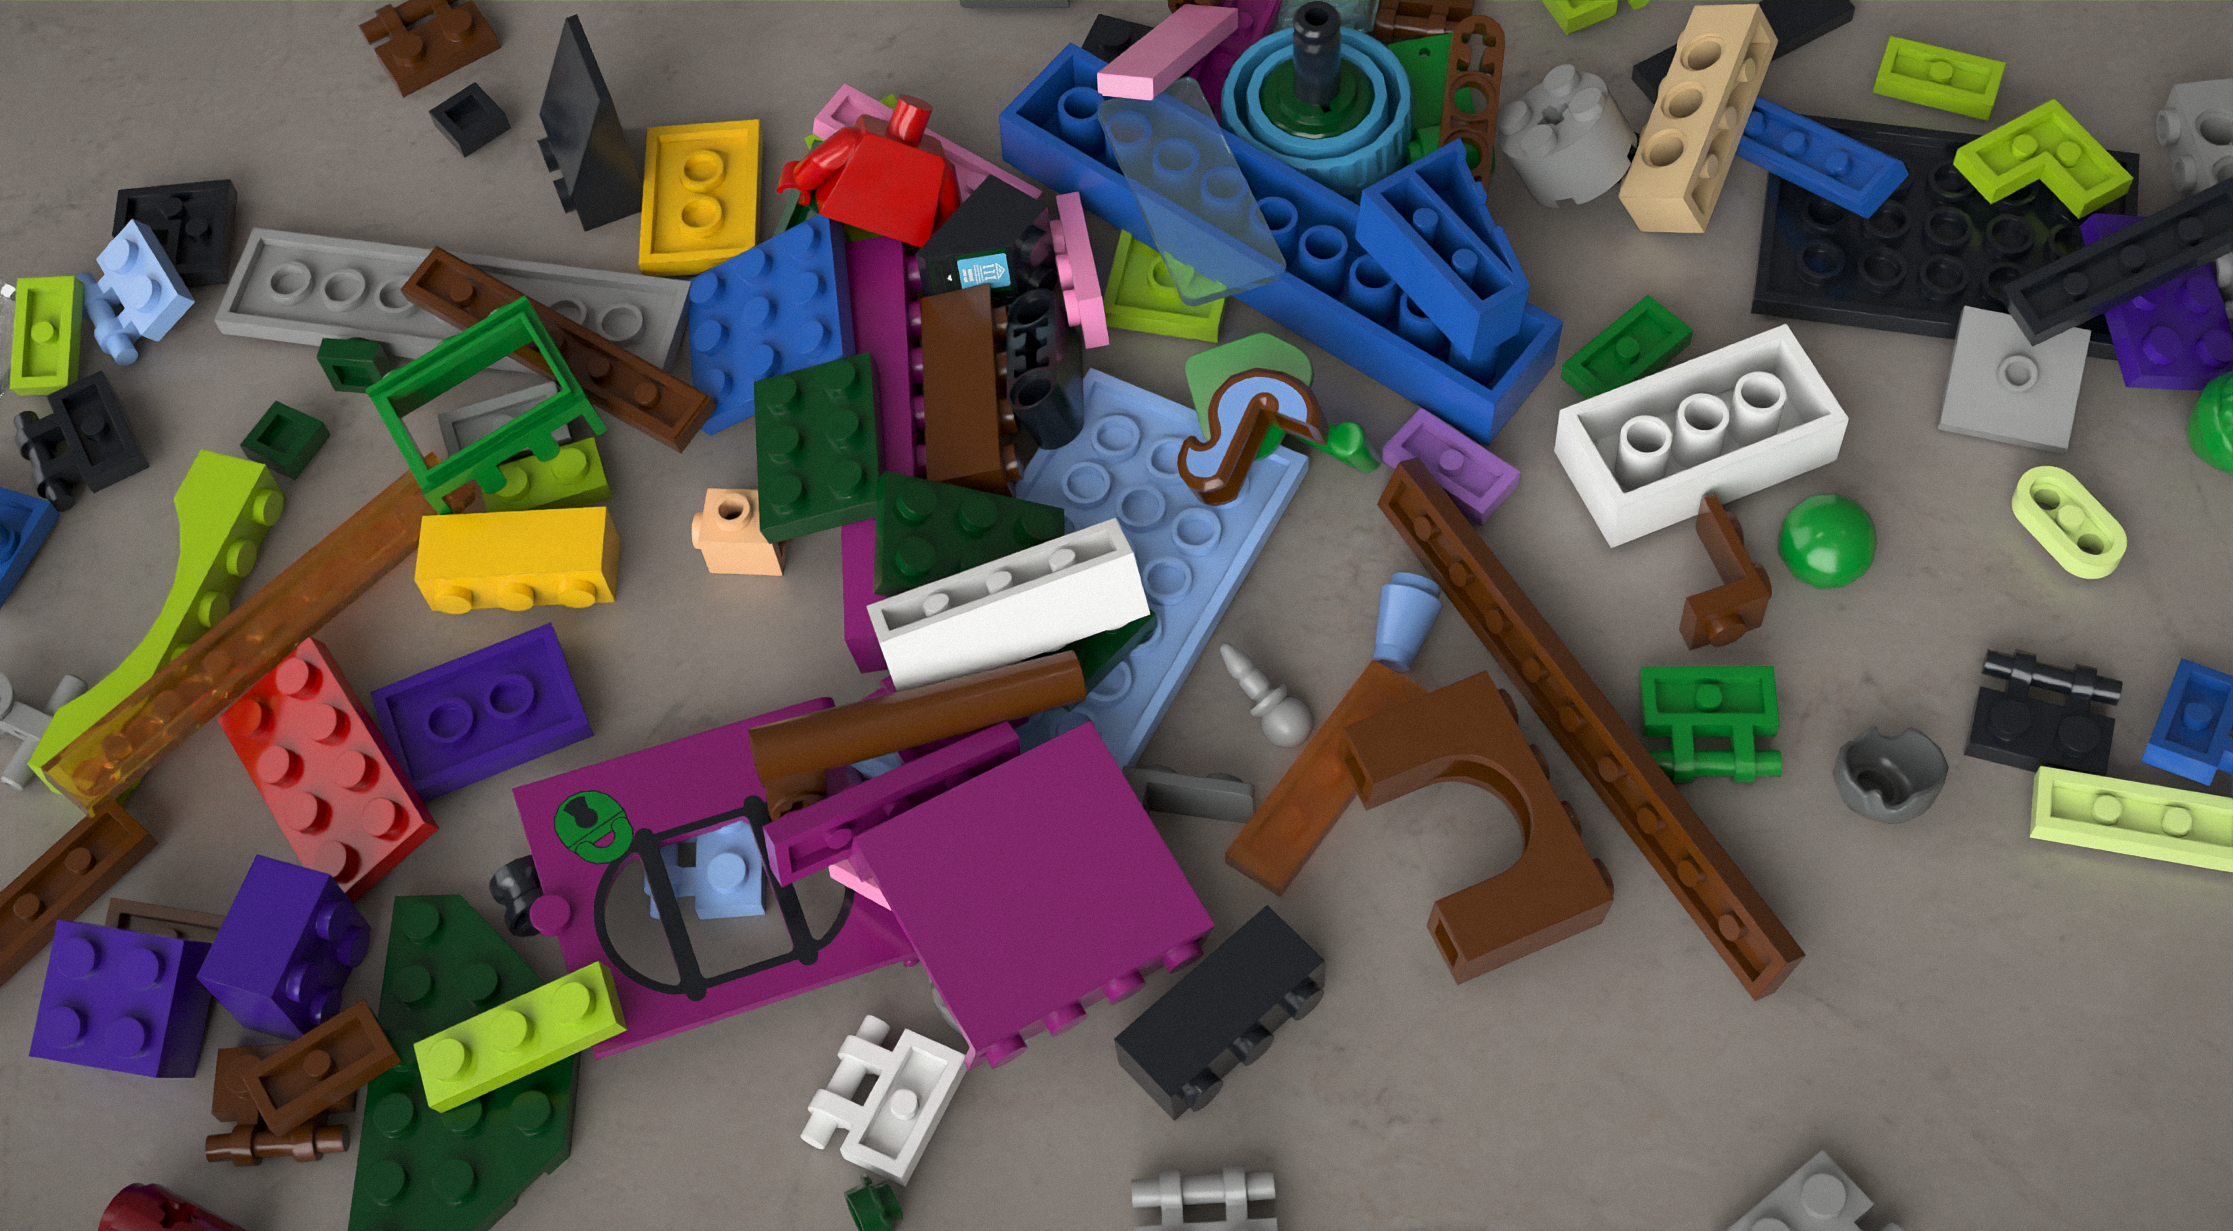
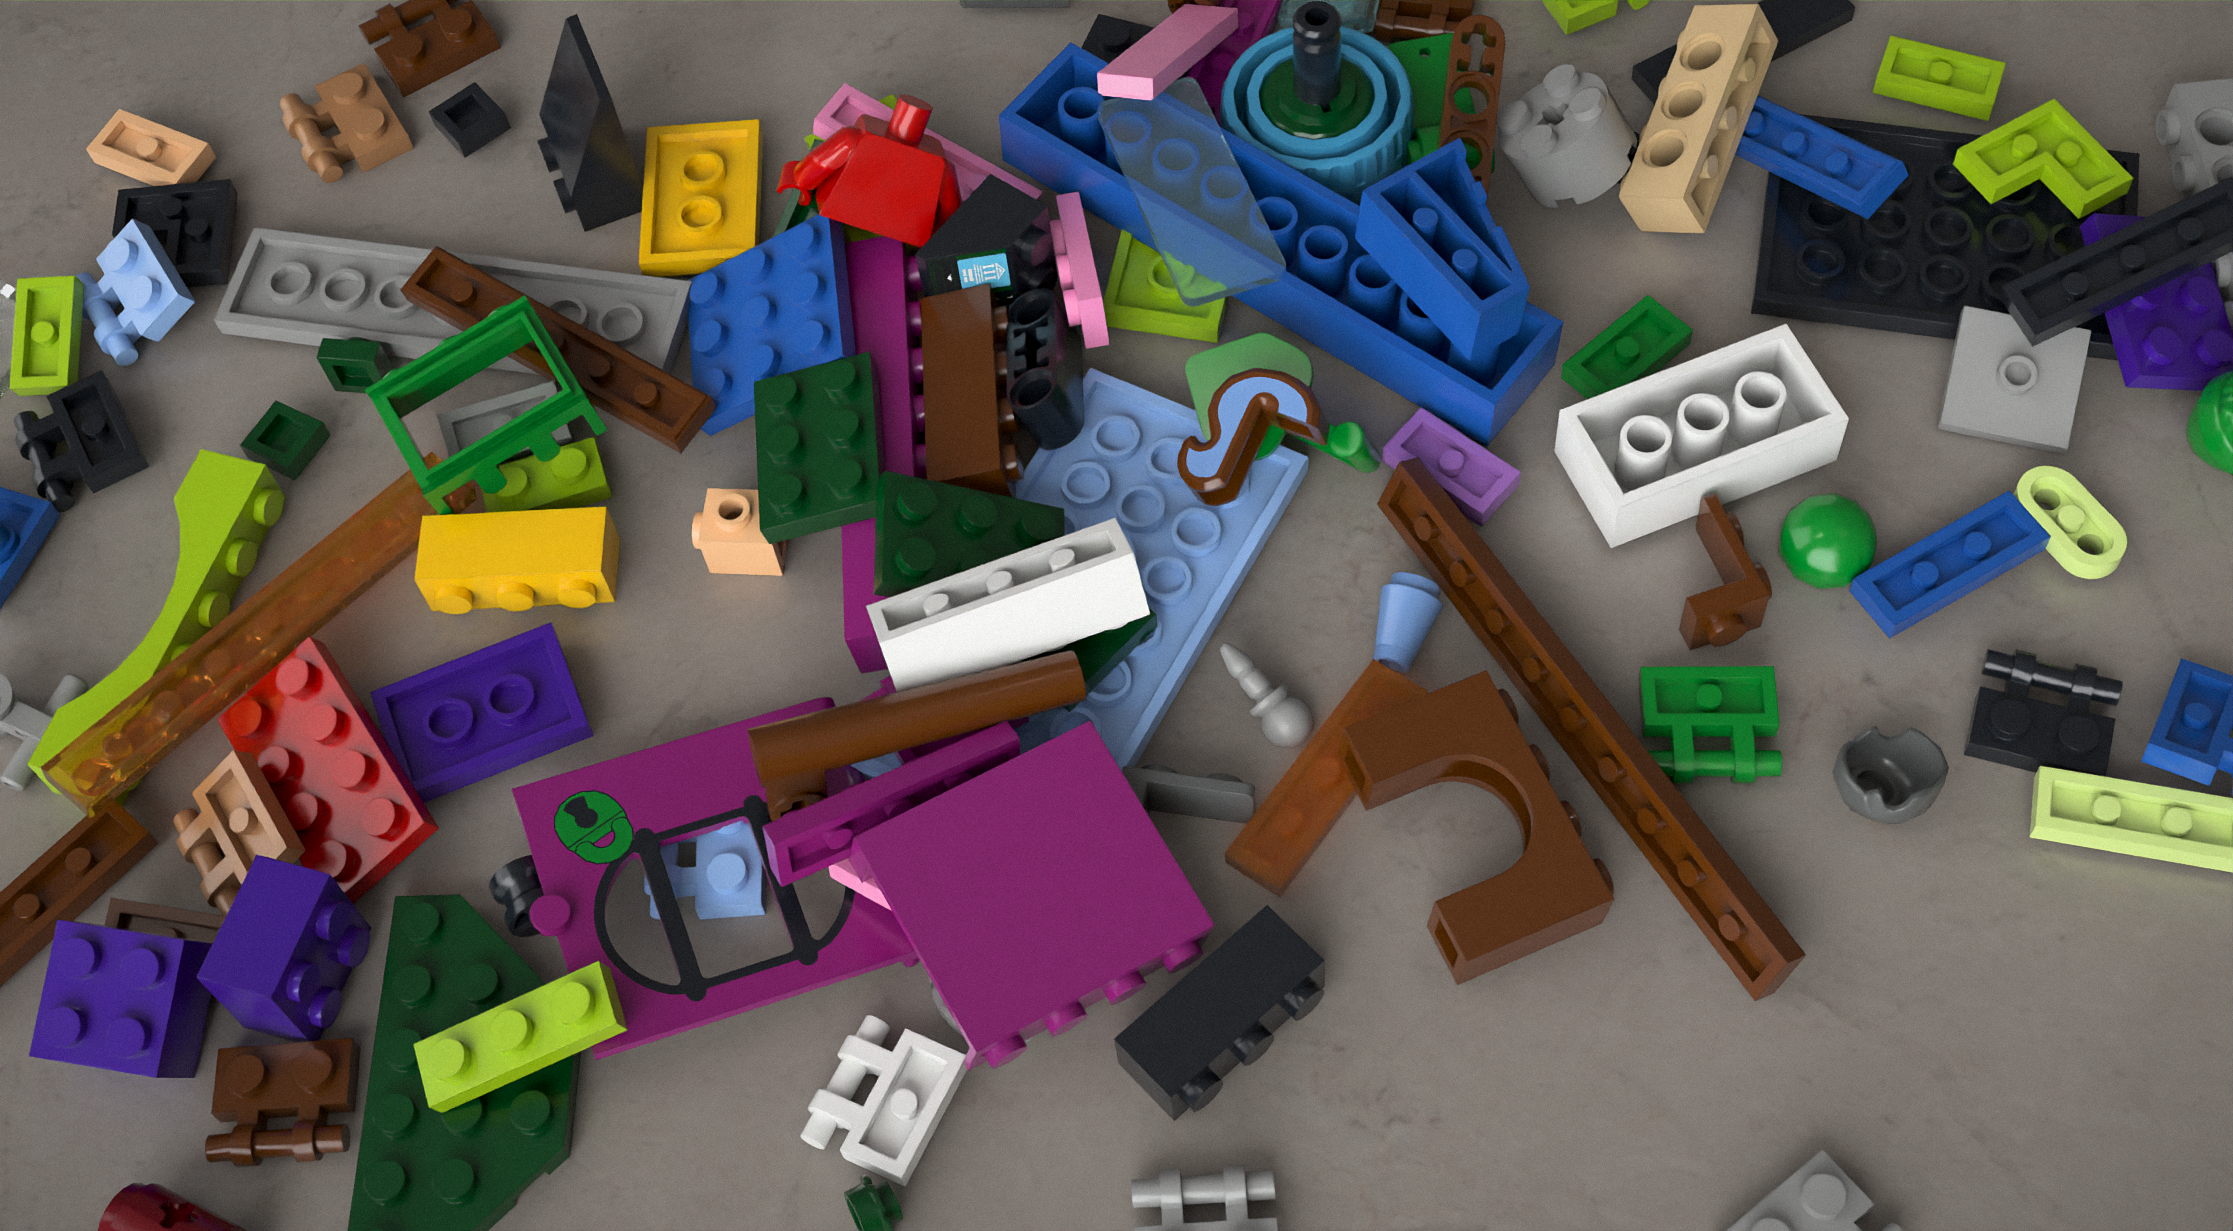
(150, 151): none -> light nougat plate
(239, 818): none -> medium nougat plate
(320, 1068): reddish brown plate -> none
(360, 113): none -> medium nougat plate
(1949, 564): none -> blue plate

